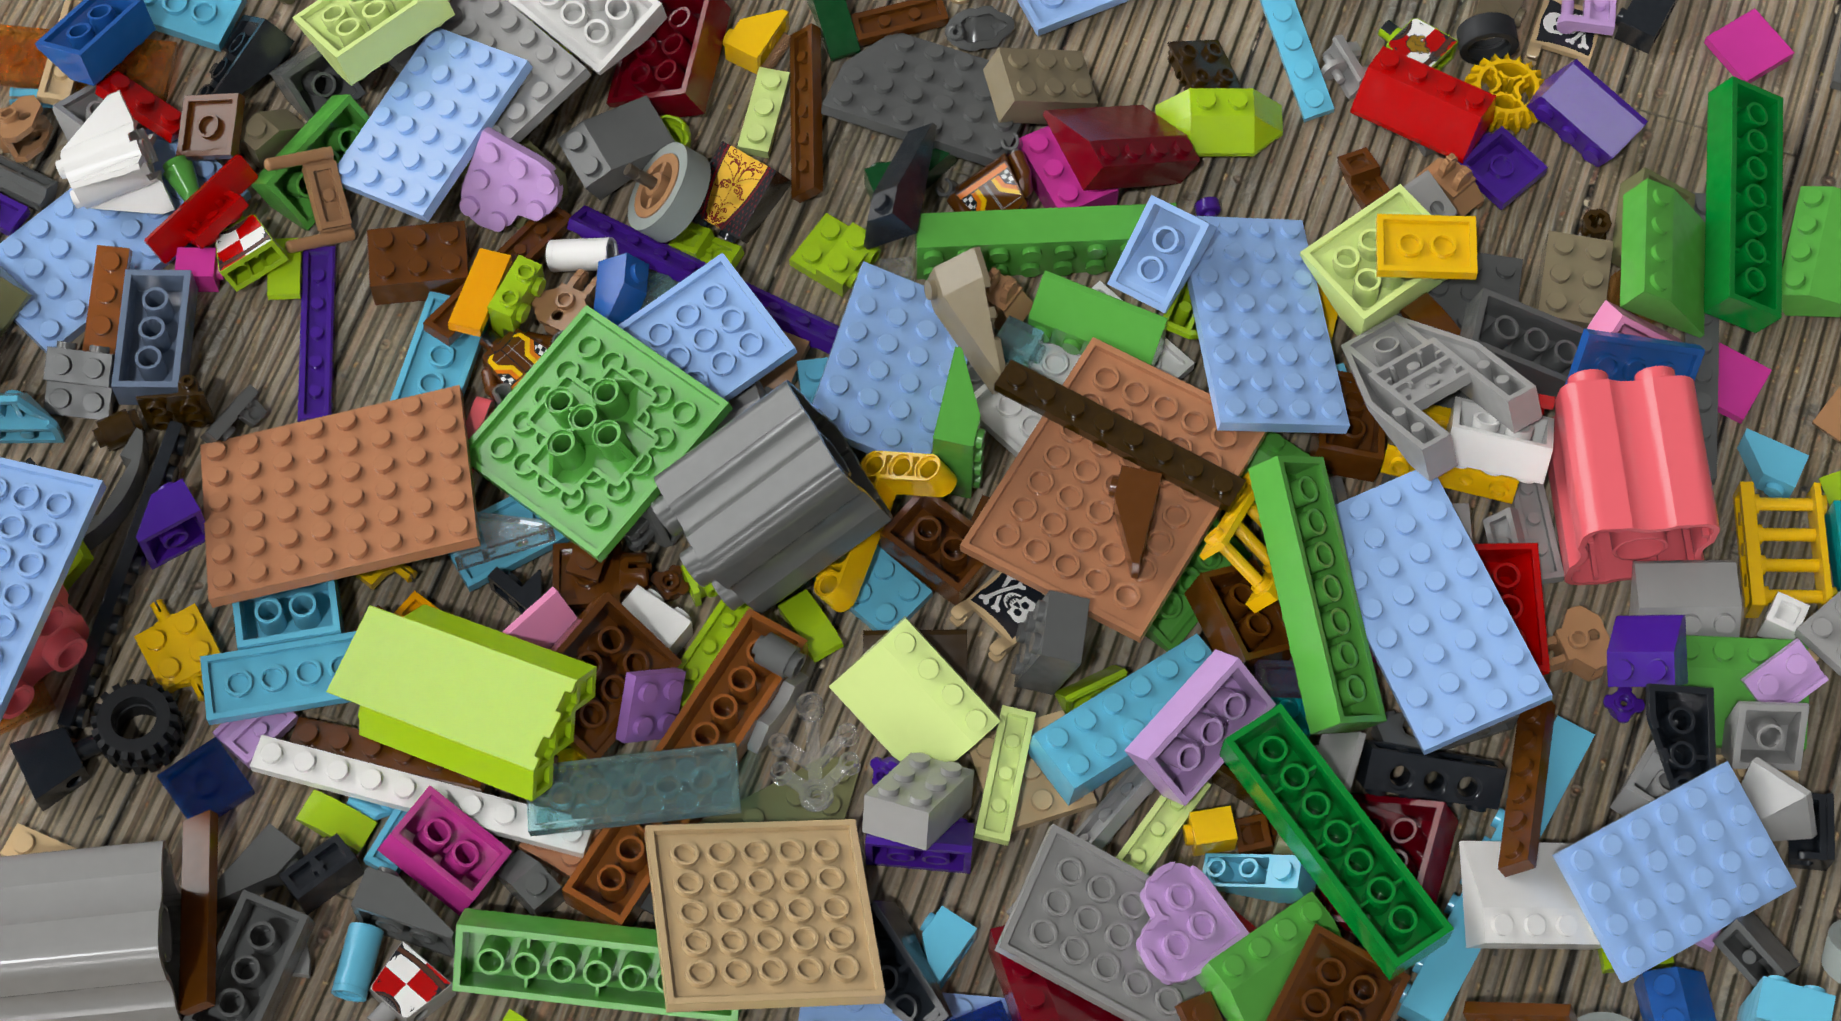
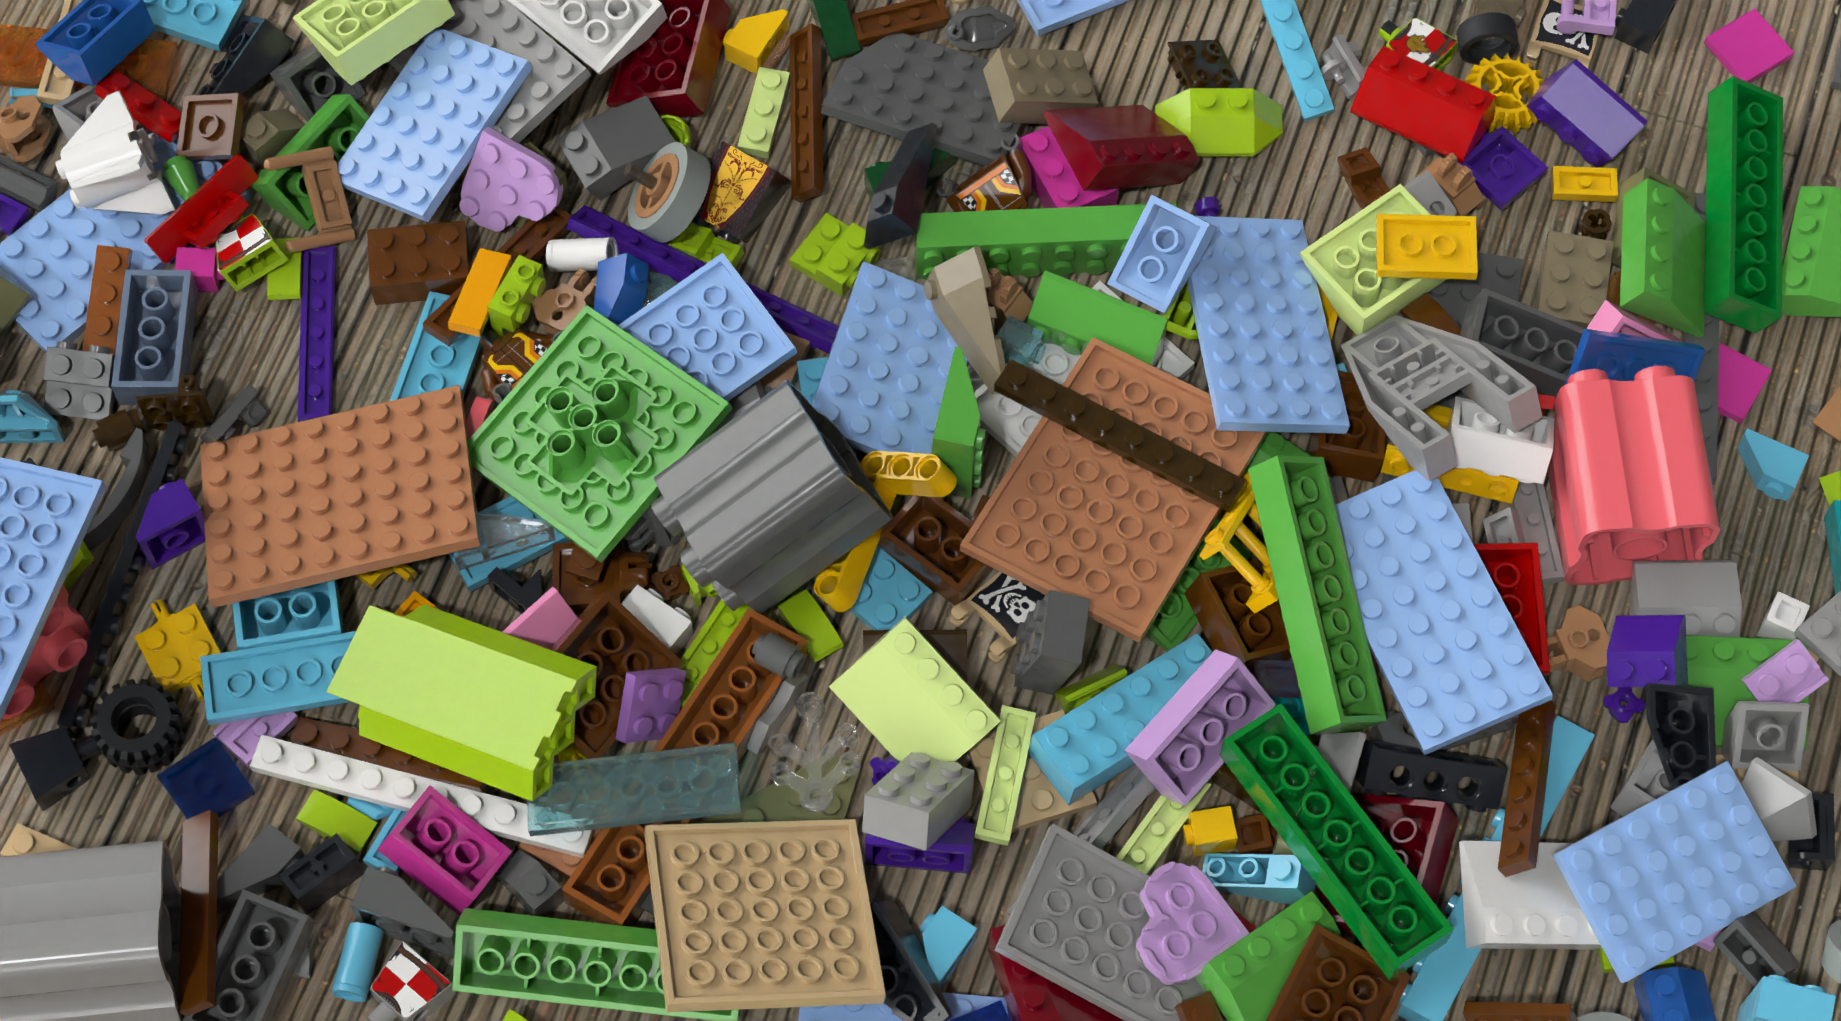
(1134, 508): reddish brown slope -> none
(1584, 184): none -> yellow plate
(1751, 535): yellow fence -> none

